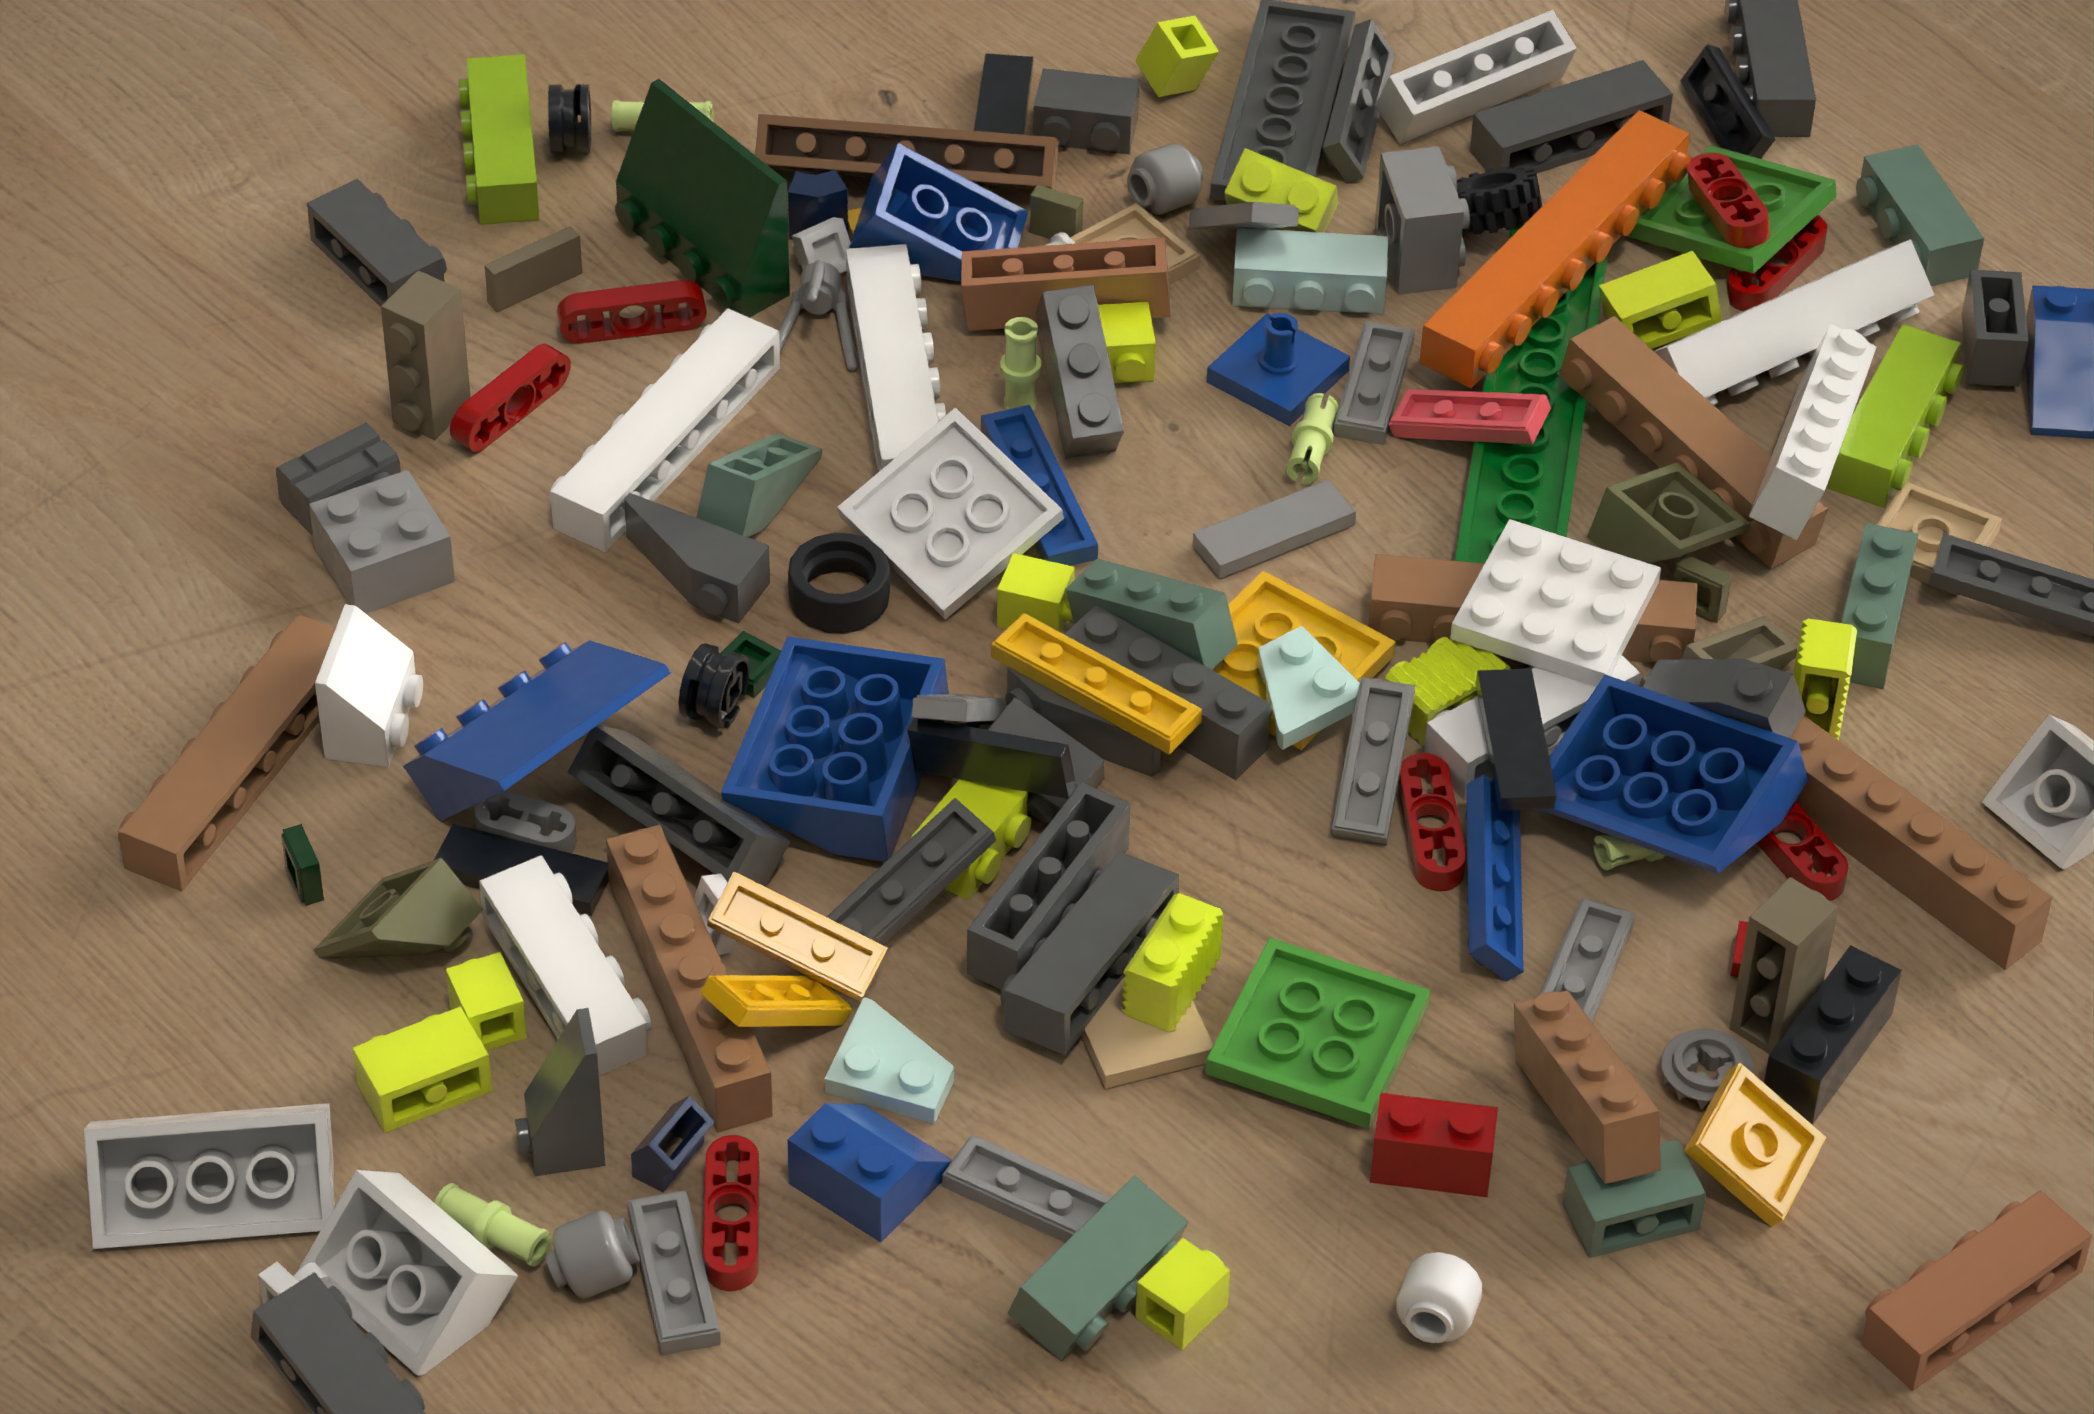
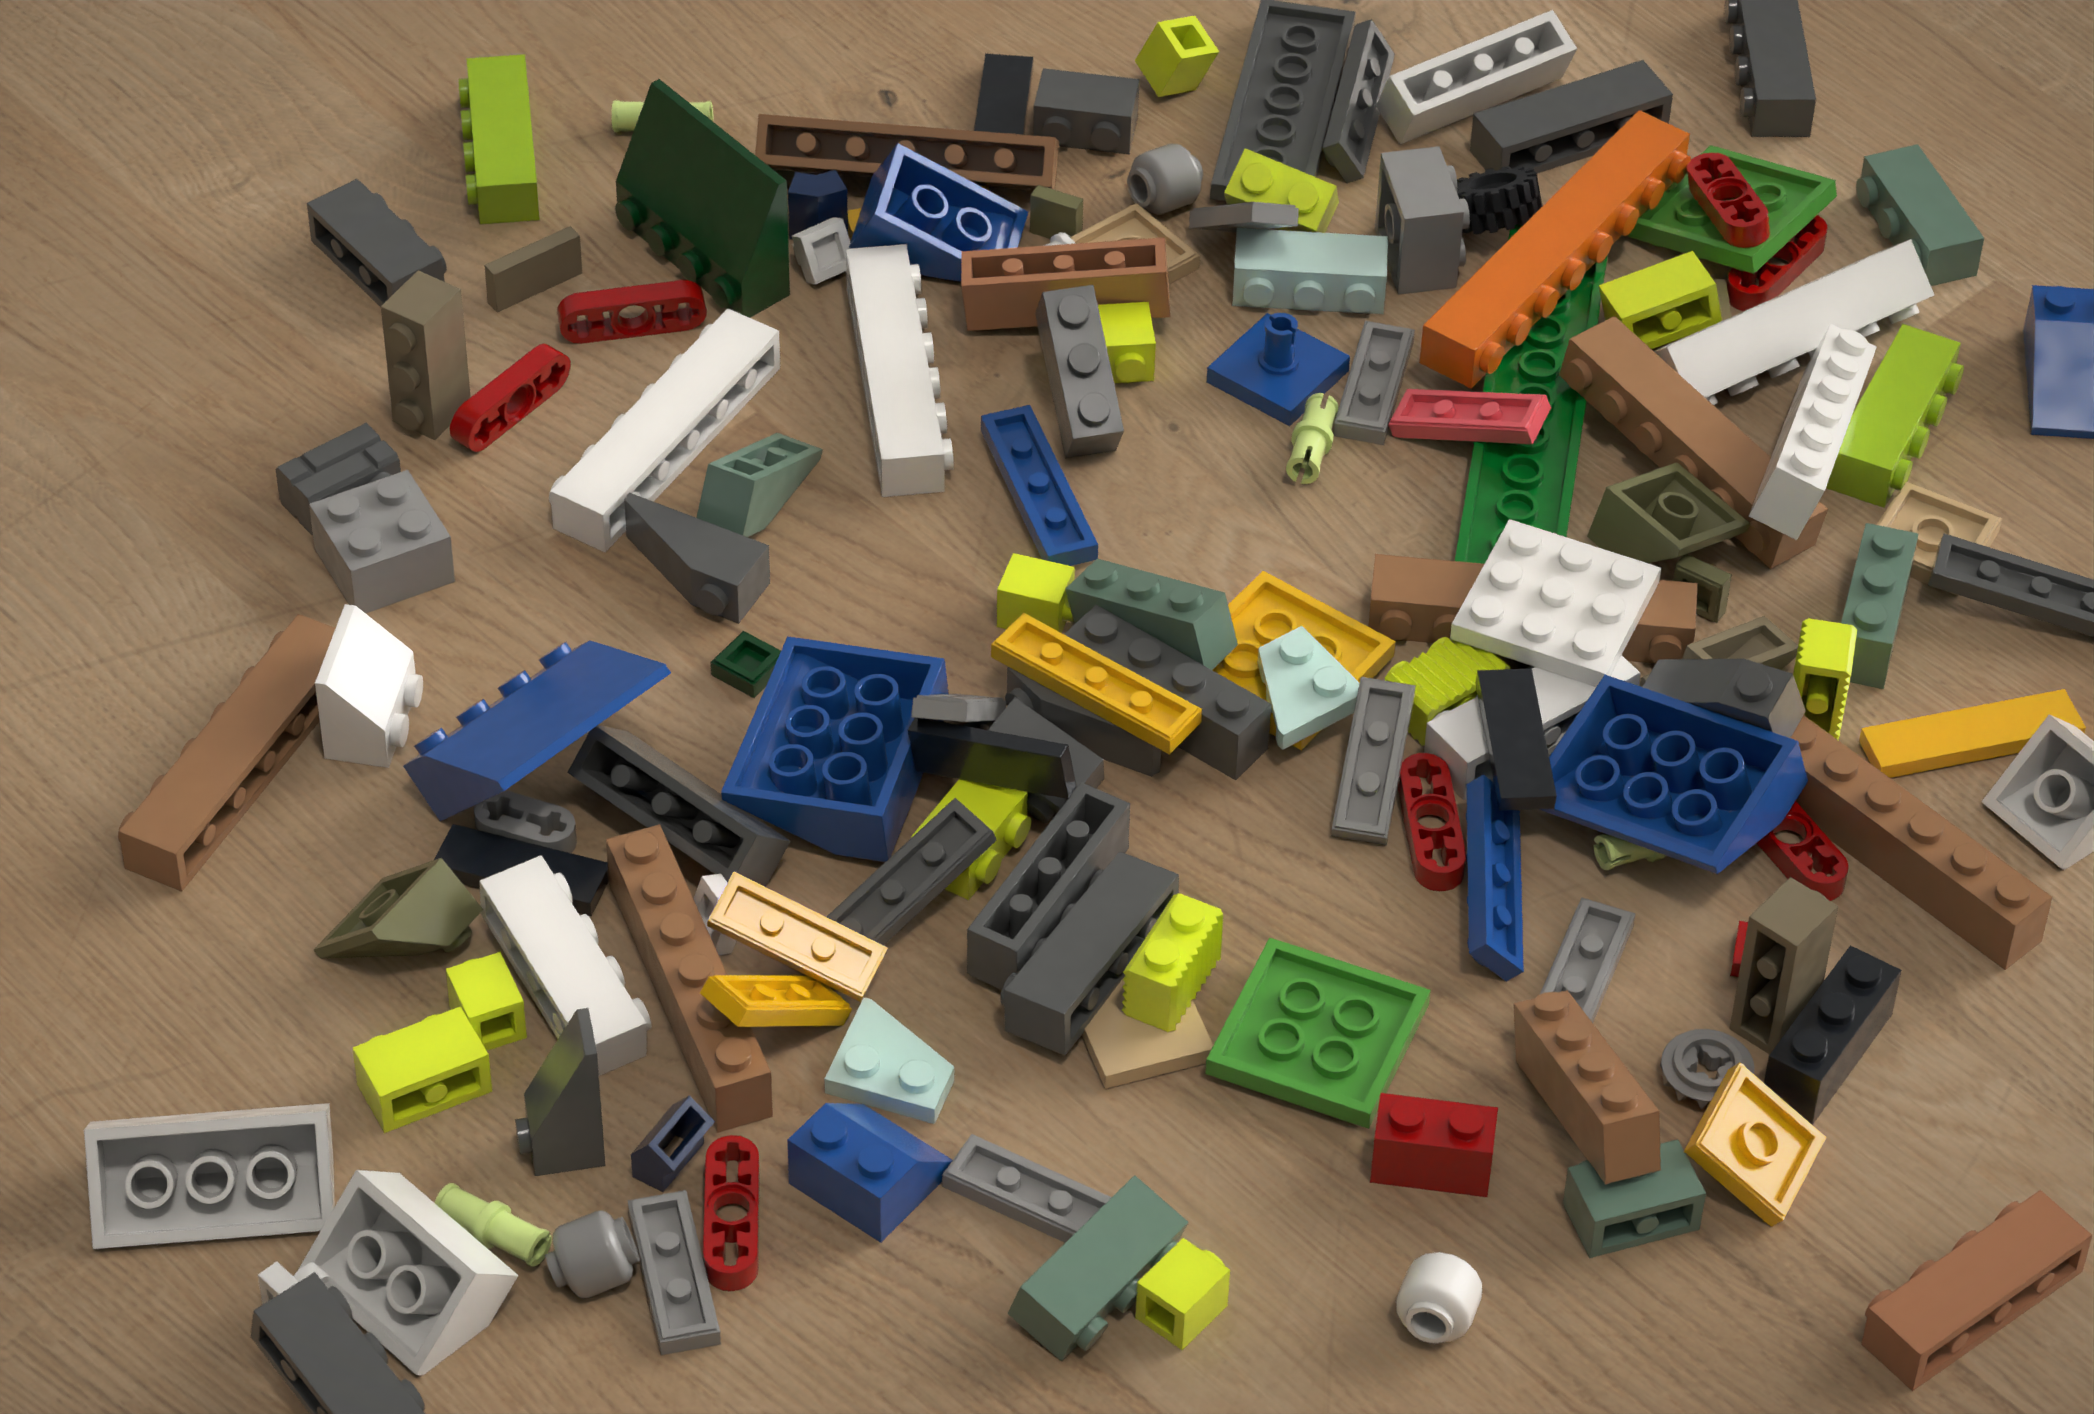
(302, 865): dark green tile -> none
(563, 114): black wheel -> none
(713, 685): black wheel -> none
(818, 294): light grey plant -> none
(839, 553): black tyre -> none
(950, 512): white plate -> none
(1020, 363): yellowish green pin -> none
(1274, 529): light grey tile -> none
(1726, 105): black tile -> none
(1963, 733): none -> yellow tile
(1994, 328): dark grey brick -> none

